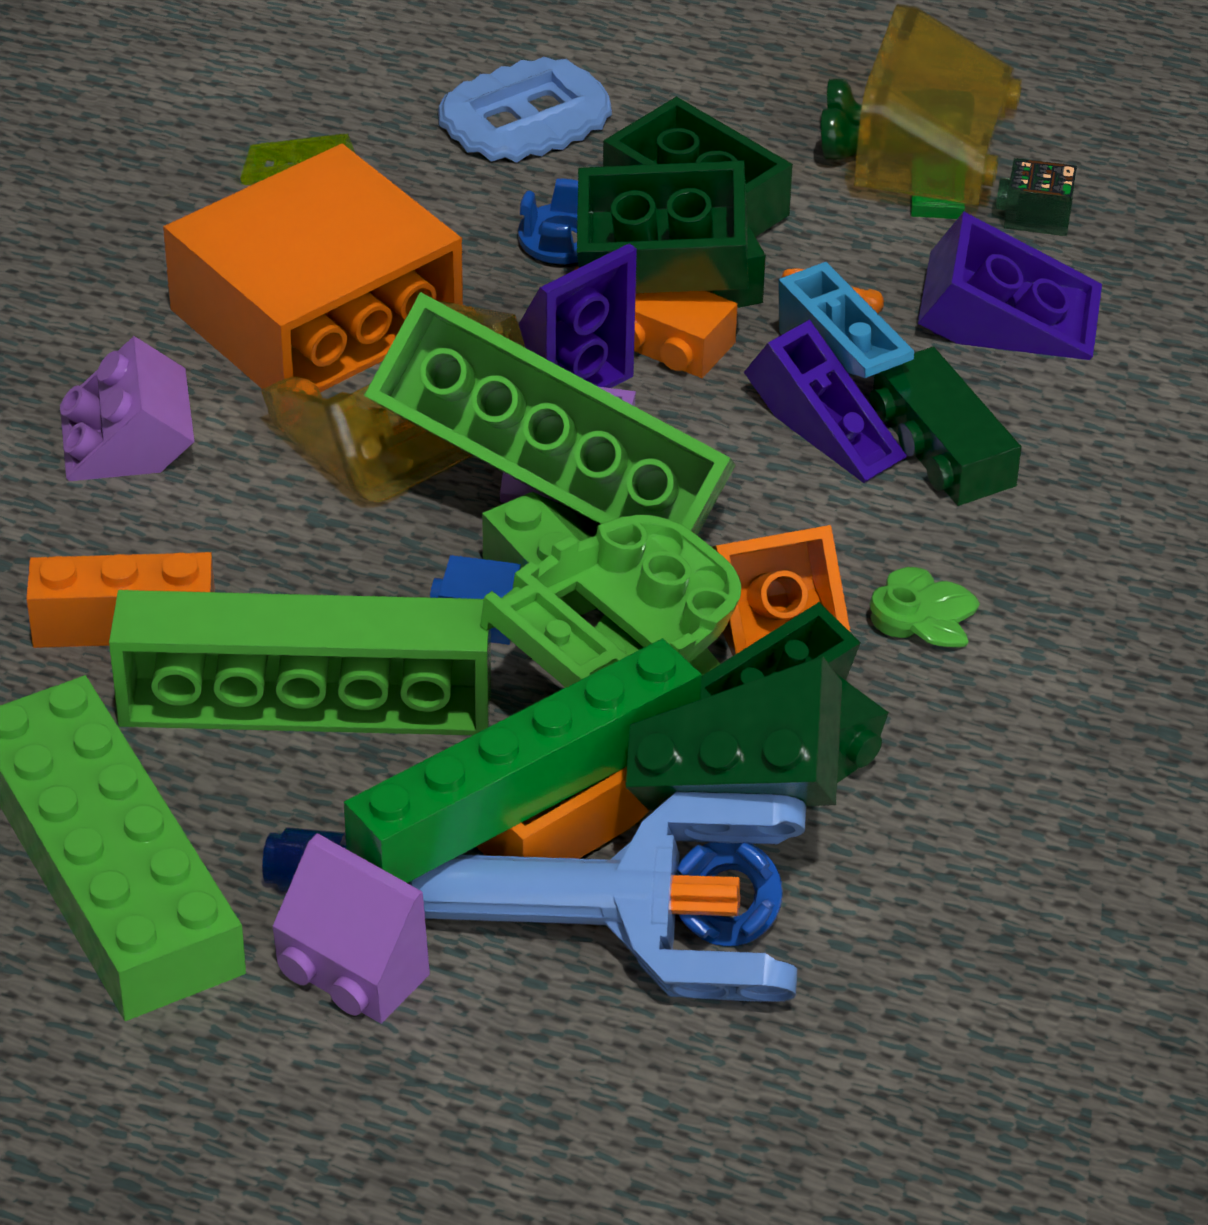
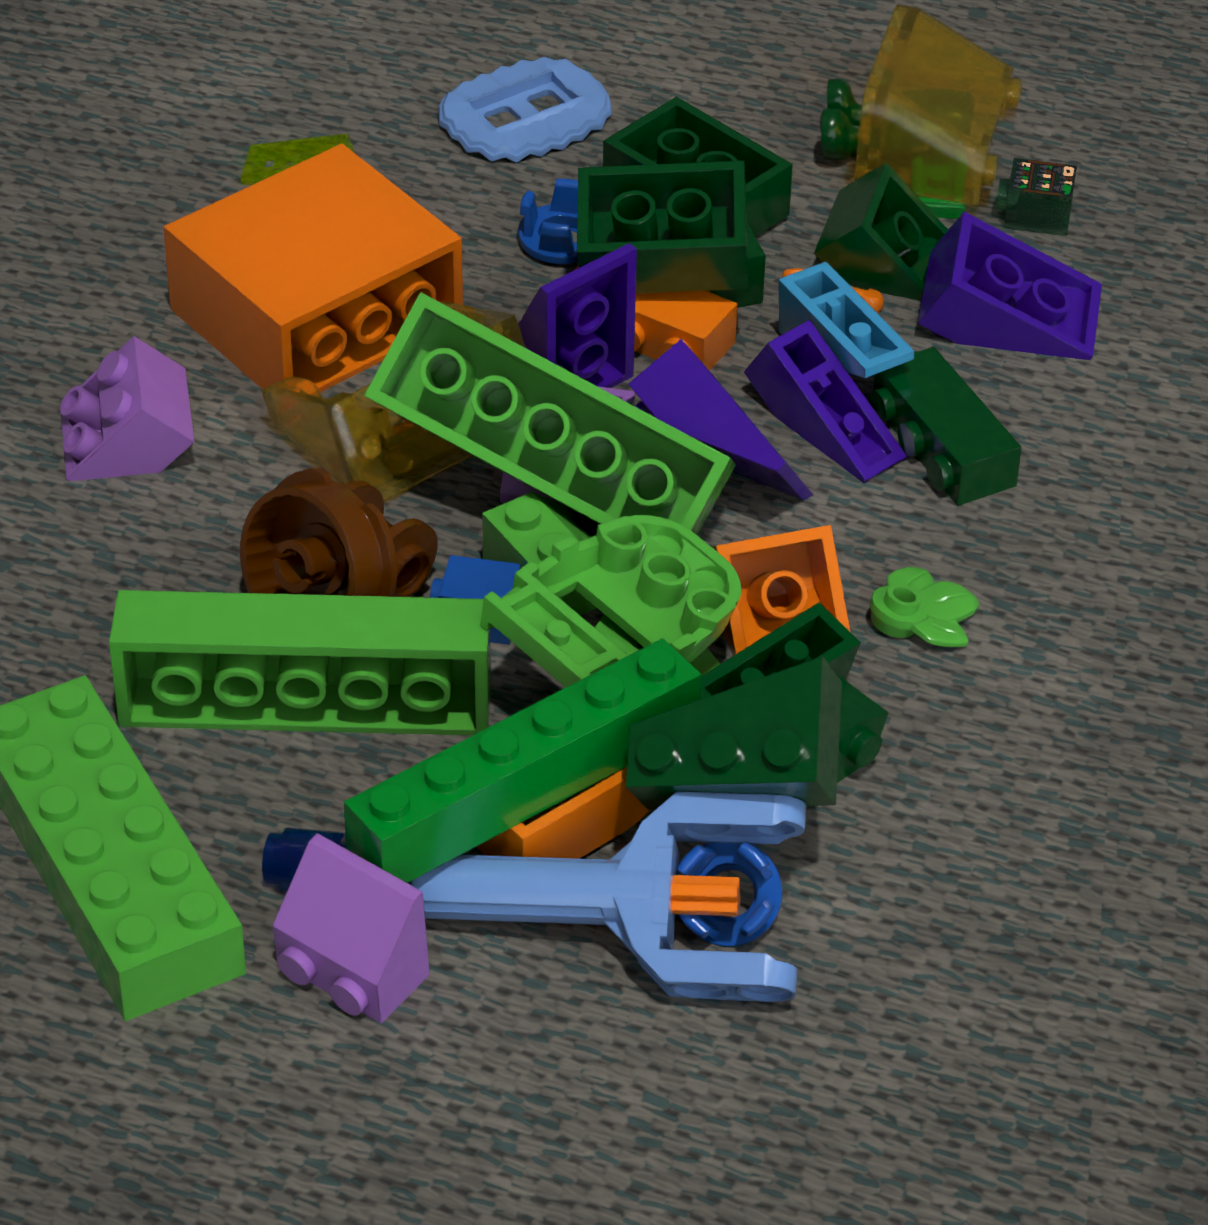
(76, 596): orange brick -> none
(332, 529): none -> reddish brown piece
(692, 400): none -> dark purple slope
(880, 235): none -> dark green slope

